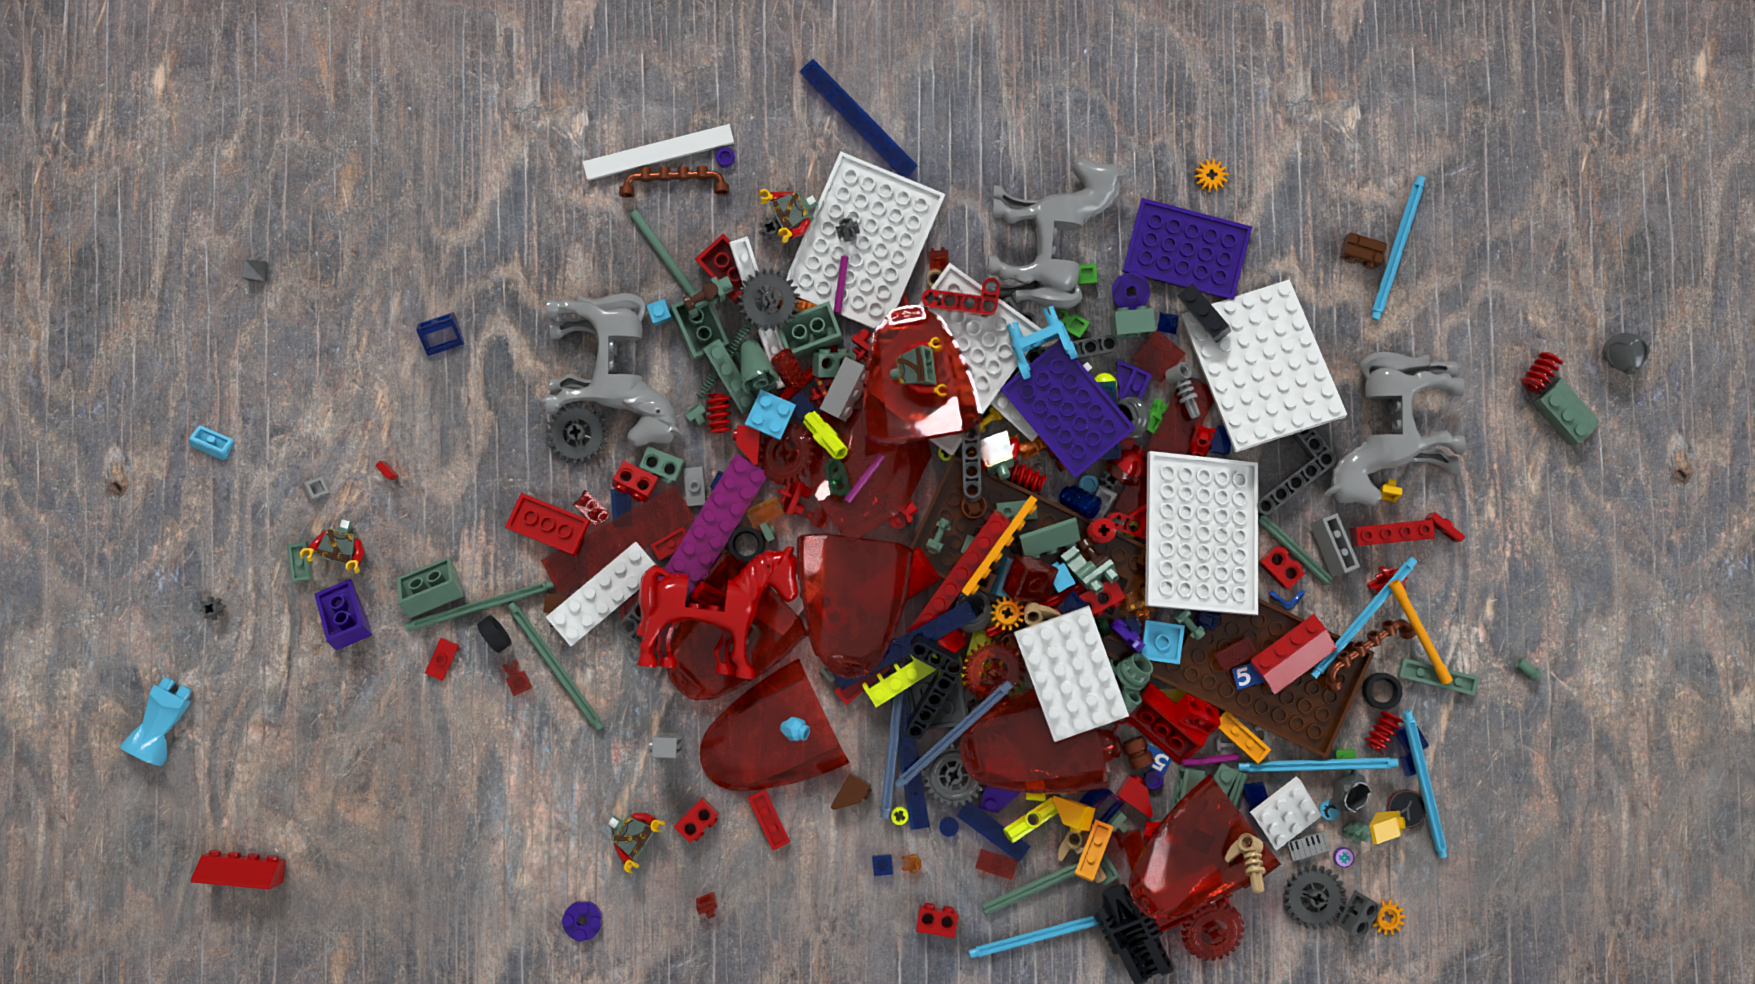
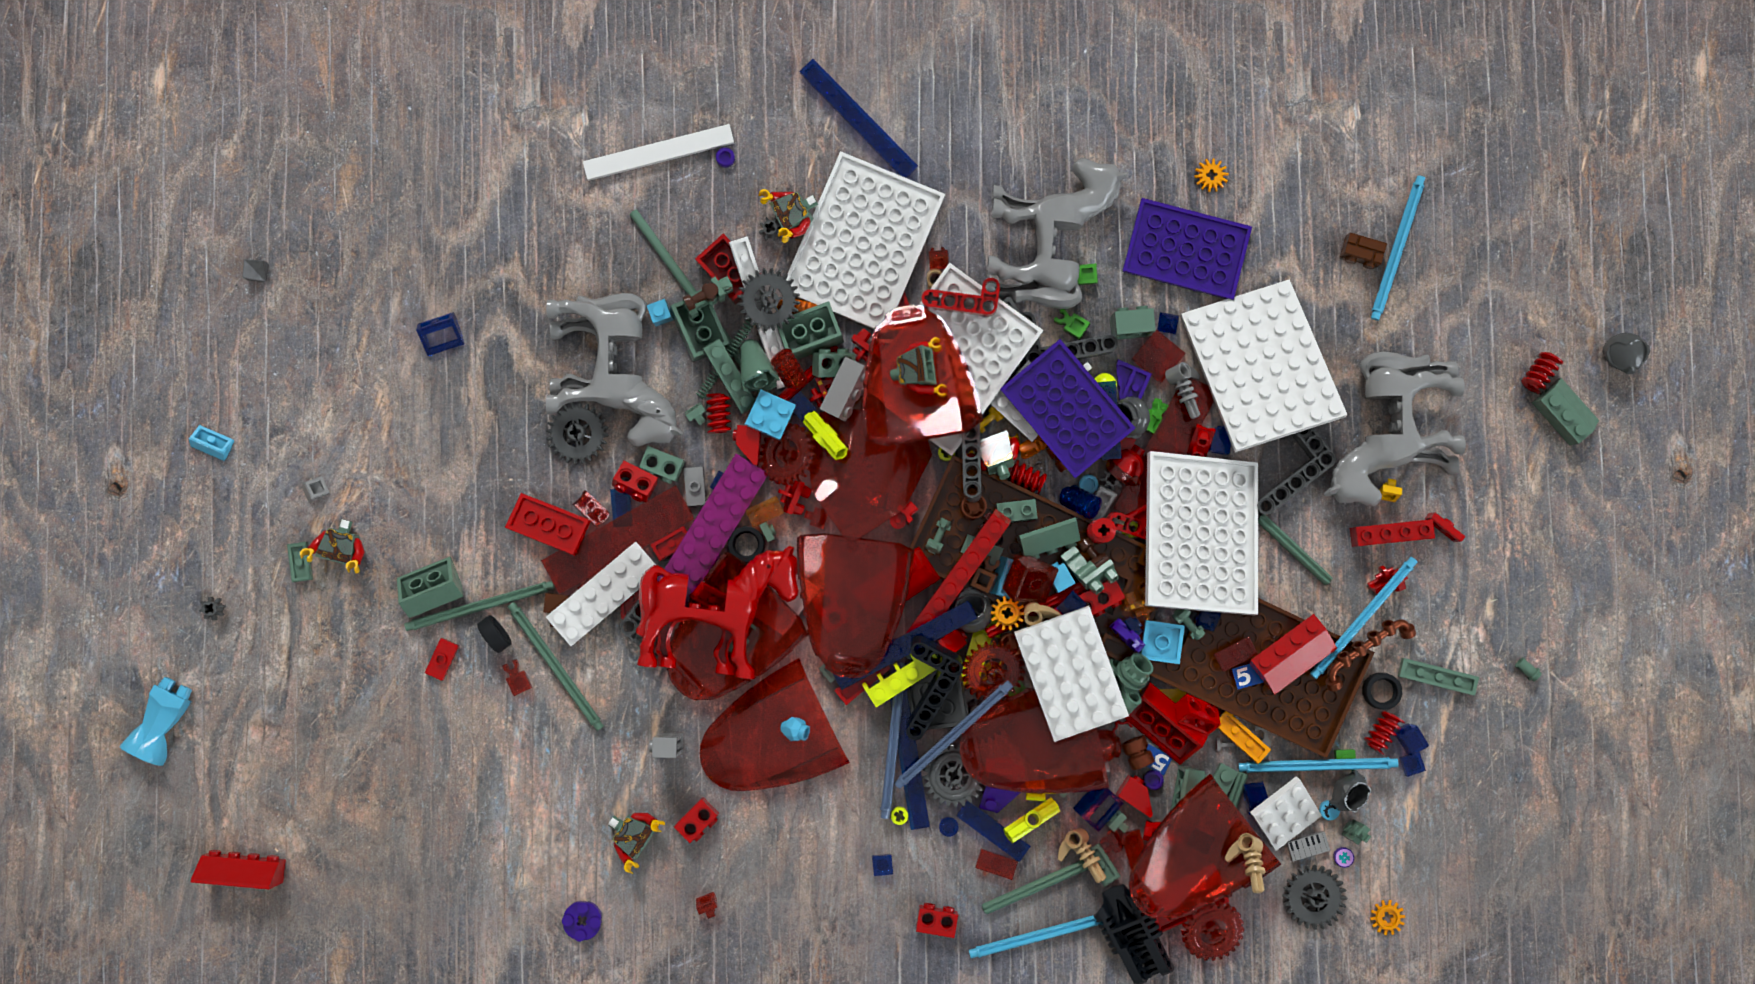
(342, 615): dark purple slope -> none
(386, 470): red tile -> none
(664, 174): copper bar -> none
(769, 819): red plate -> none
(837, 478): clear green plate -> none
(840, 284): magenta bar -> none
(847, 229): dark grey gear -> none
(851, 792): reddish brown slope -> none
(864, 478): magenta bar -> none
(914, 863): clear orange plate -> none
(995, 554): light orange plate -> none
(1022, 344): medium azure connector -> none
(1074, 814): yellow slope -> none
(1094, 850): light orange plate -> none
(1103, 627): clear green tile -> none
(1125, 281): dark purple plate -> none
(1204, 313): black brick -> none
(1210, 760): magenta bar -> none
(1278, 571): red brick -> none
(1287, 605): blue piece -> none
(1334, 545): light grey brick -> none
(1359, 915): dark grey brick -> none
(1386, 826): yellow slope -> none
(1401, 595): light orange piece -> none
(1410, 806): black tile -> none
(1424, 783): medium azure piece -> none

